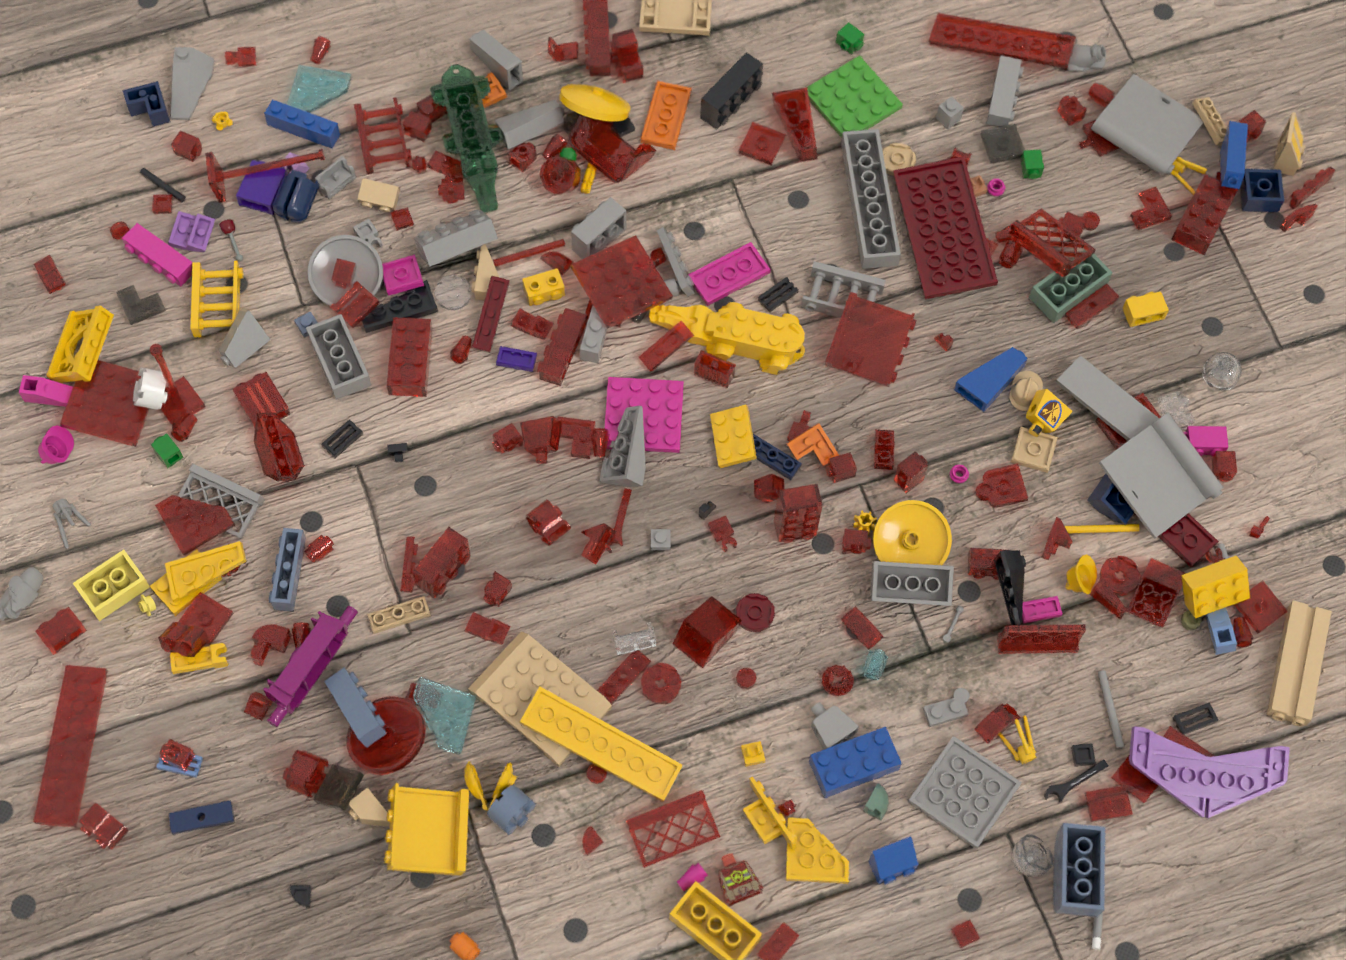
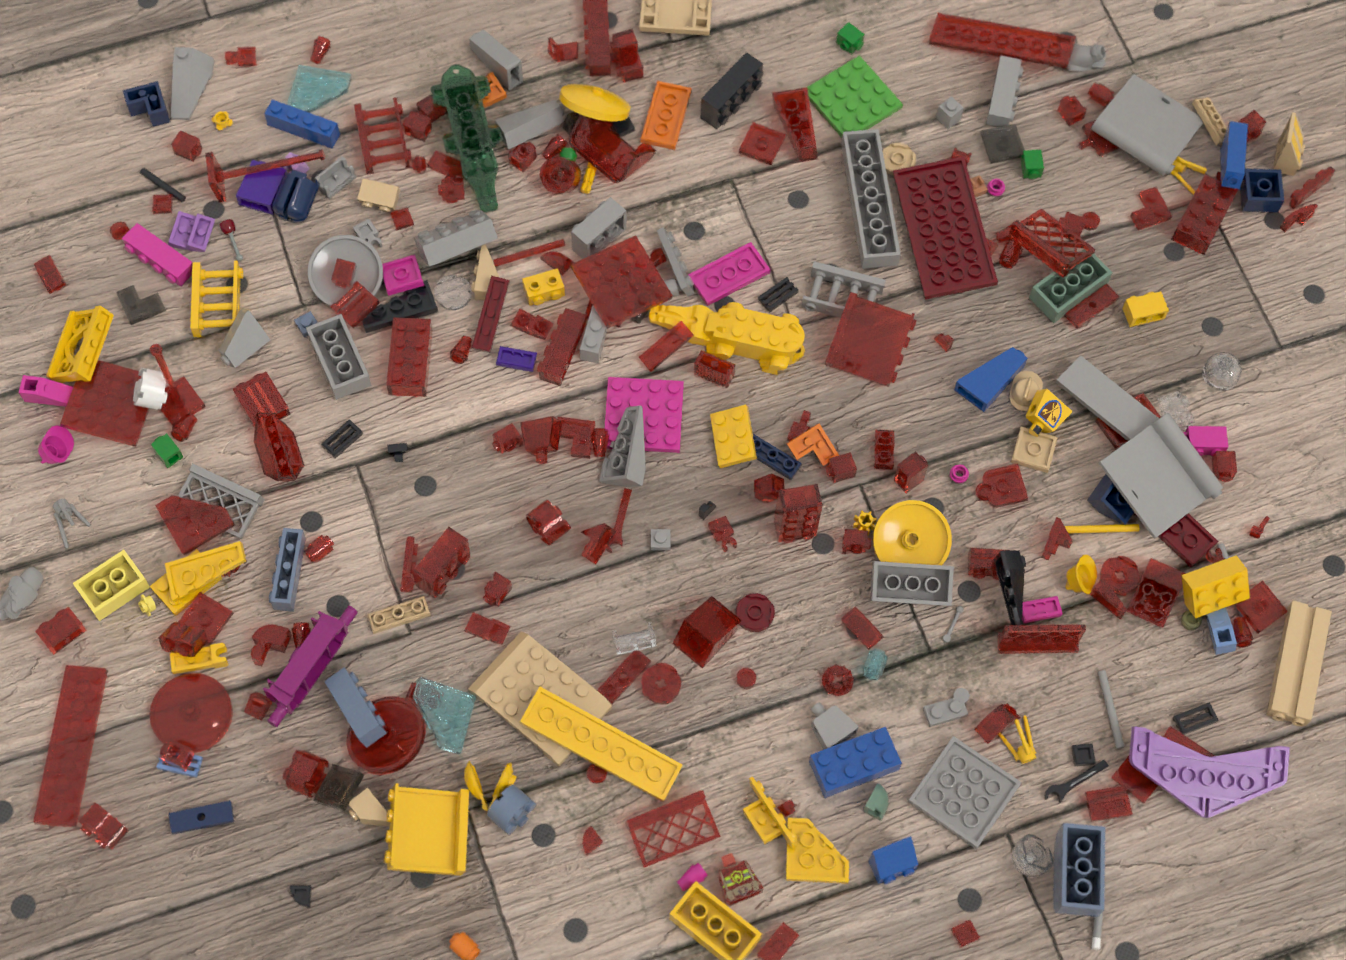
(191, 711): none -> clear red dish
(753, 753): yellow tile -> none

